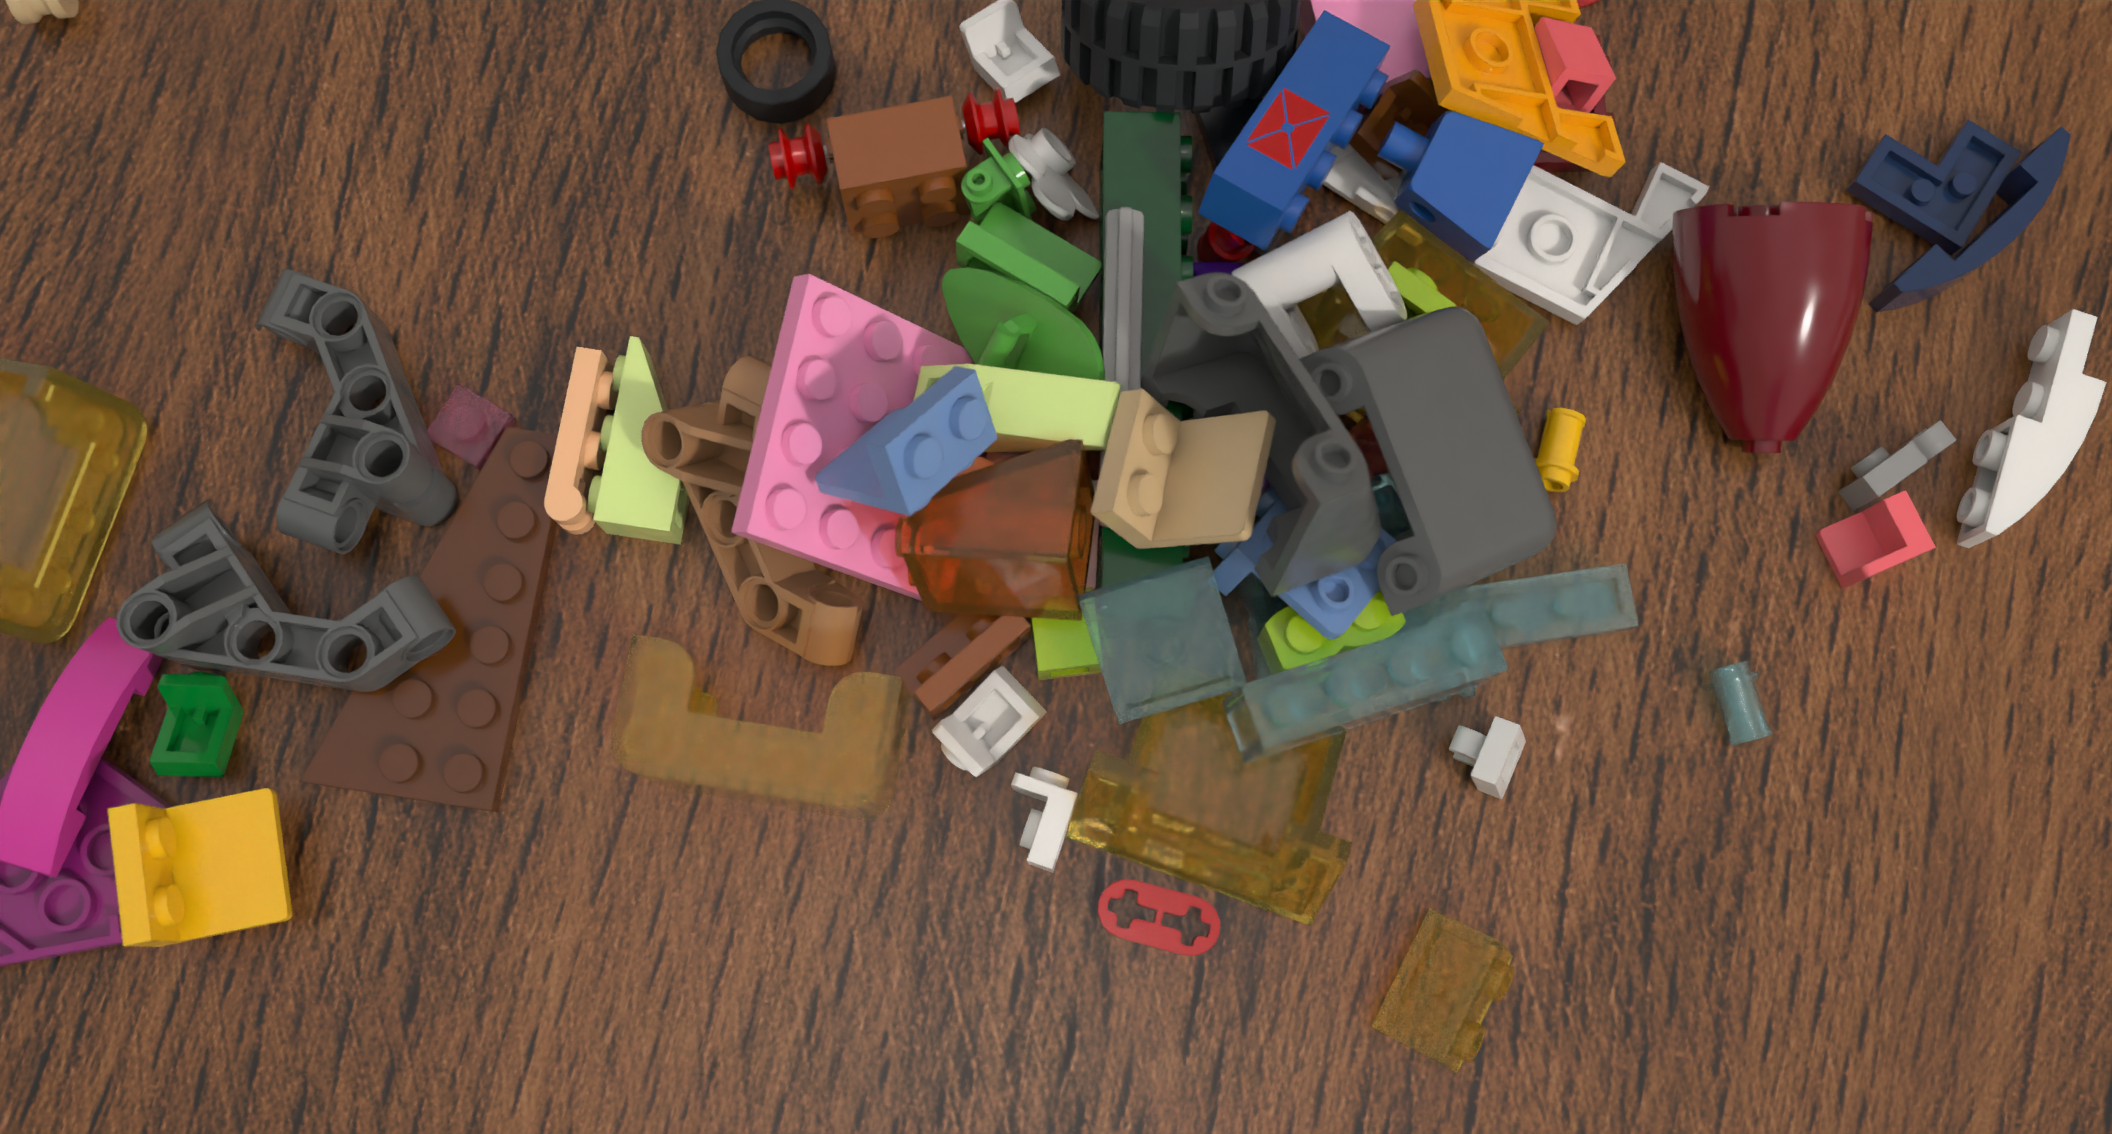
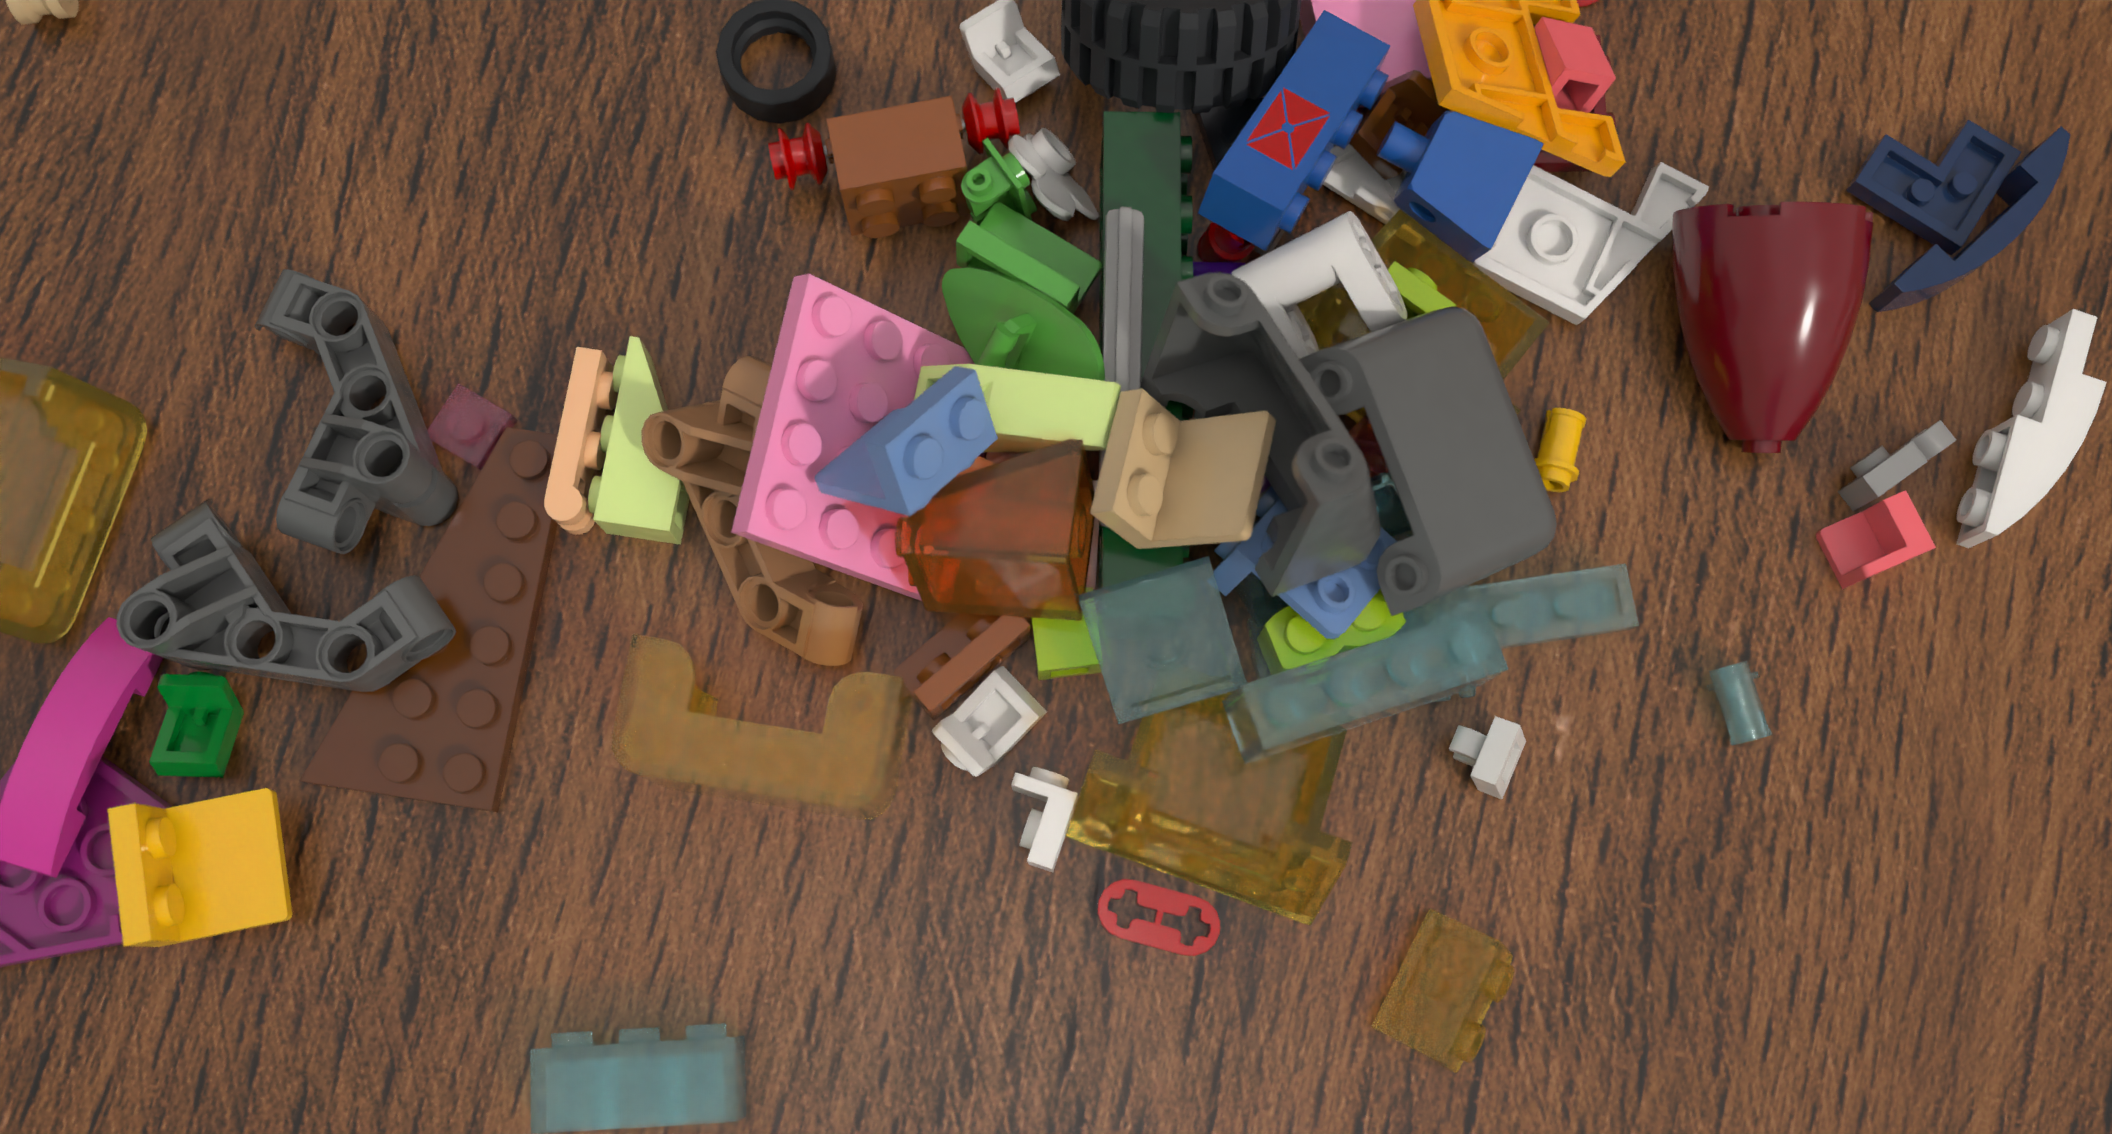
(638, 1080): none -> clear light blue brick

